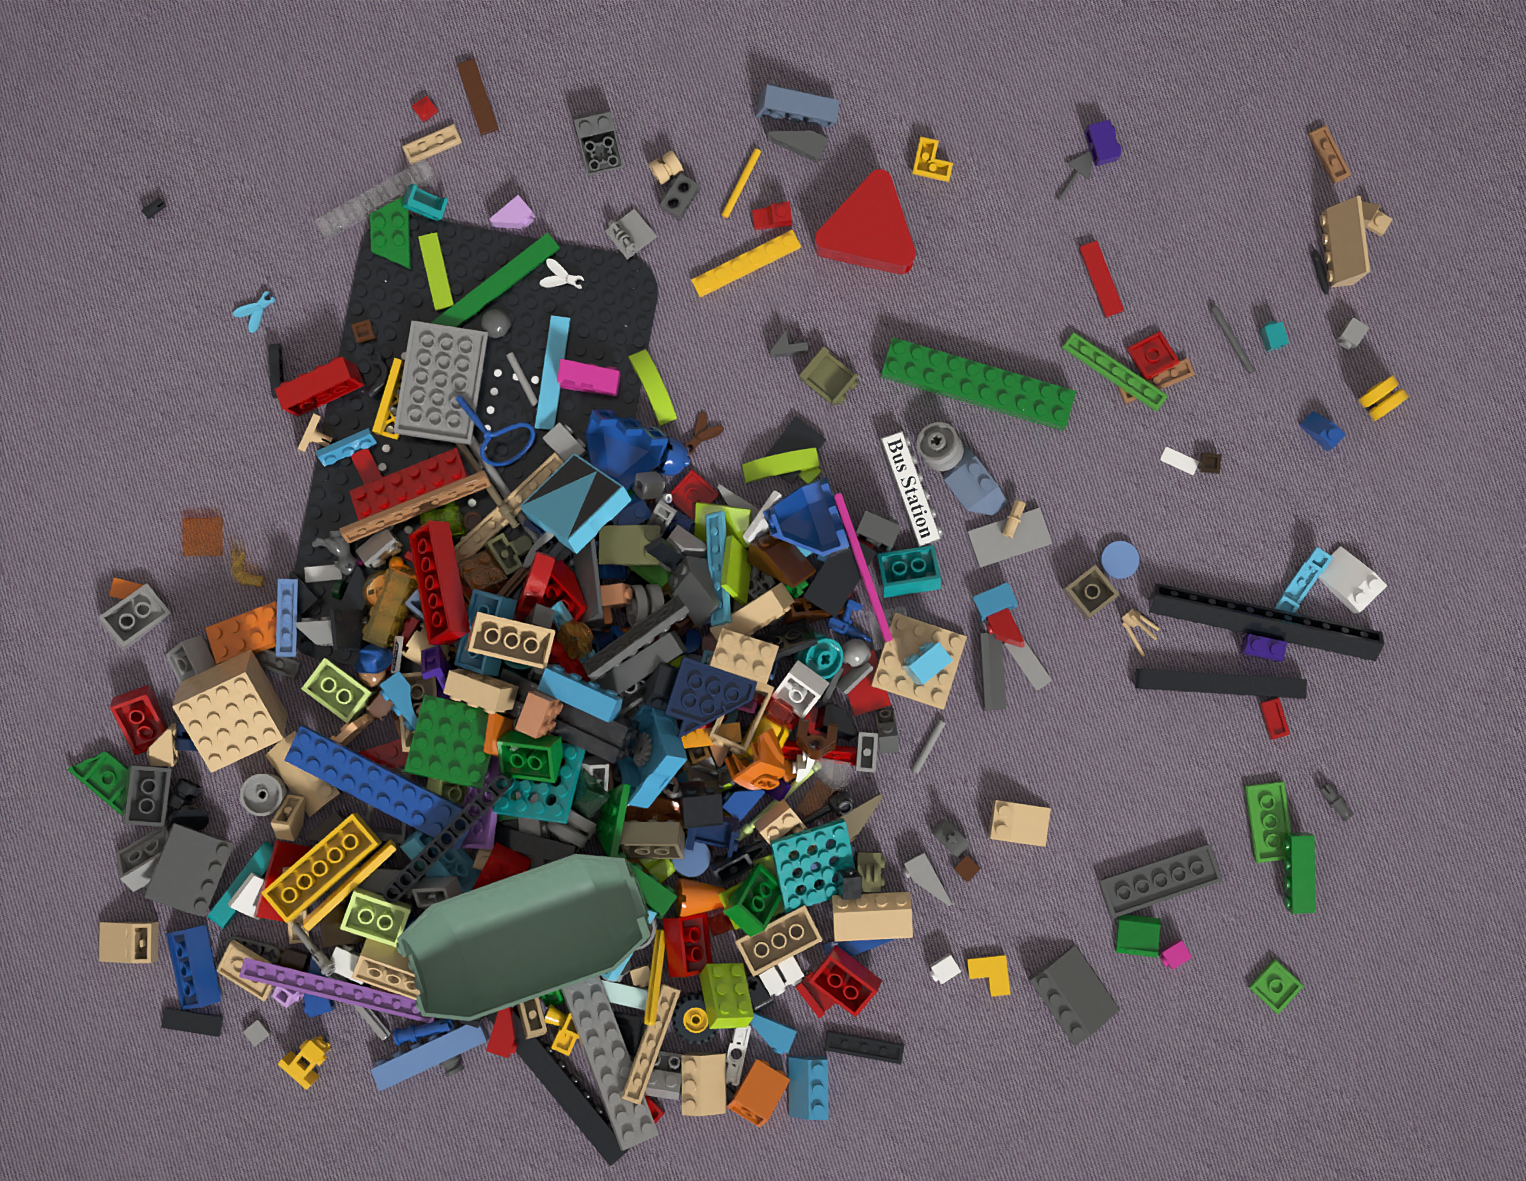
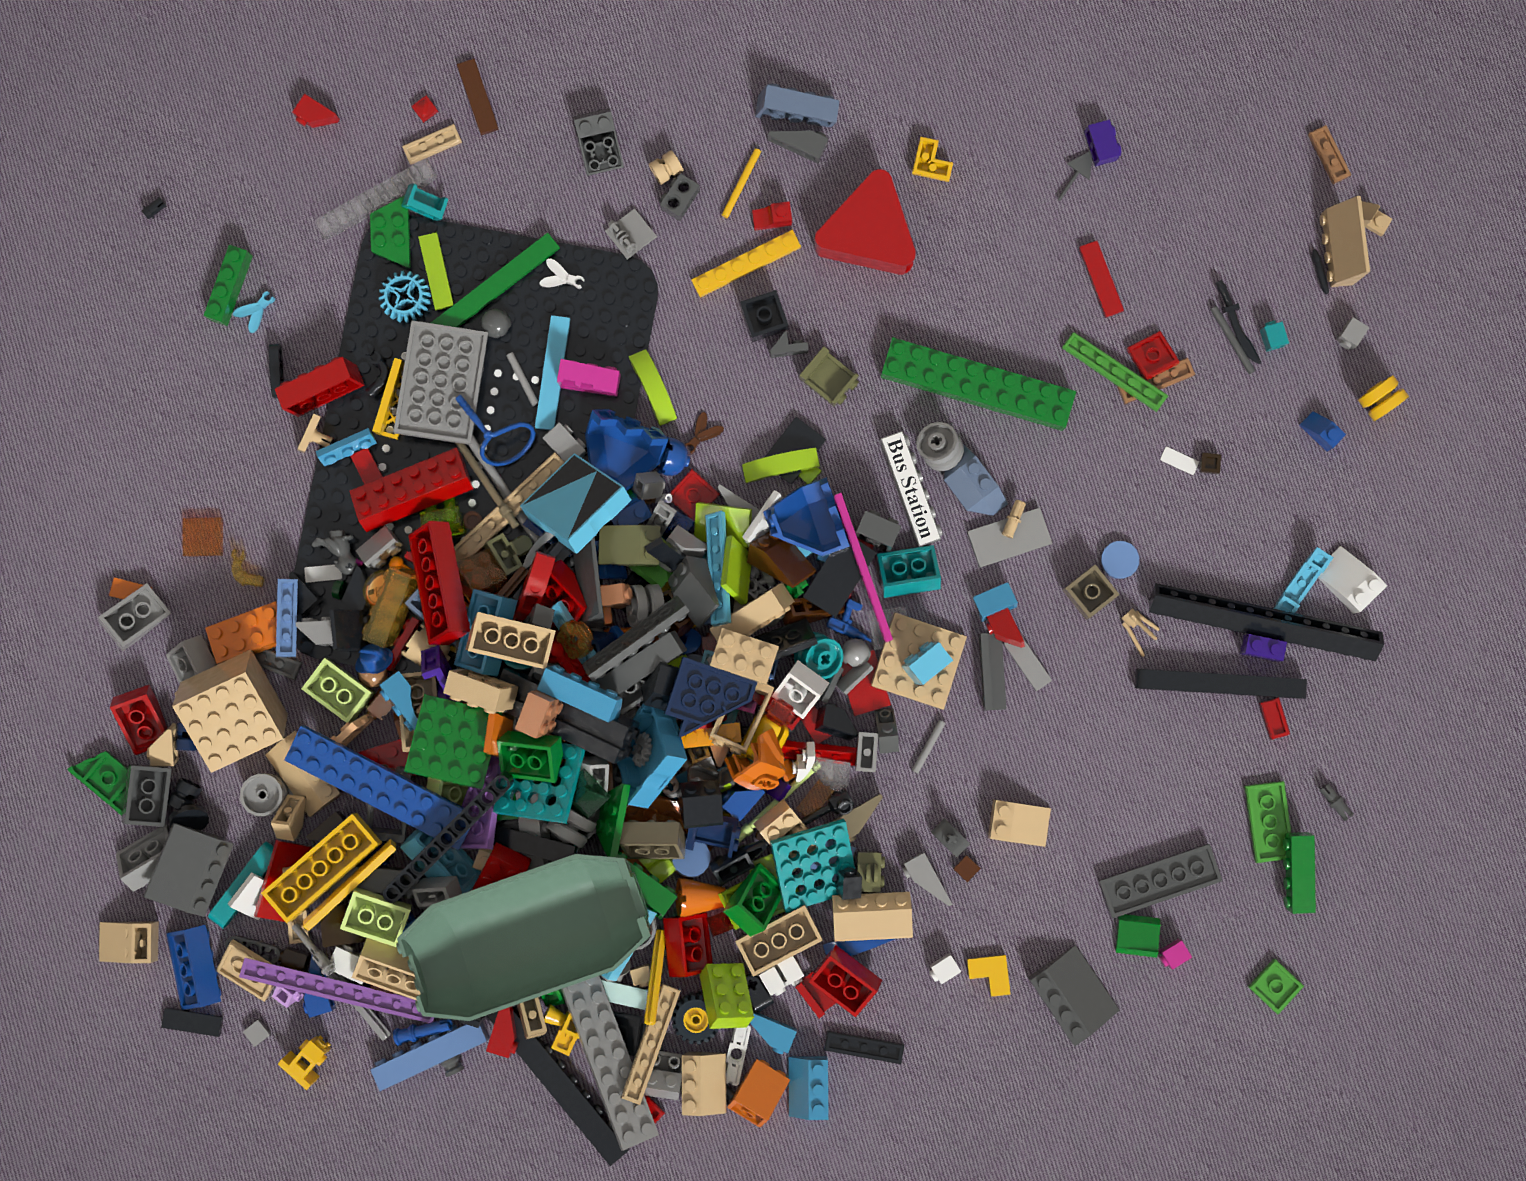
(228, 285): none -> green brick
(313, 113): none -> red slope
(363, 331): reddish brown tile -> none
(397, 654): white sticker -> none
(408, 289): none -> medium azure gear
(415, 507): medium nougat tile -> none
(513, 215): lavender slope -> none
(764, 316): none -> black brick
(806, 742): reddish brown piece -> none
(1230, 308): none -> black sword

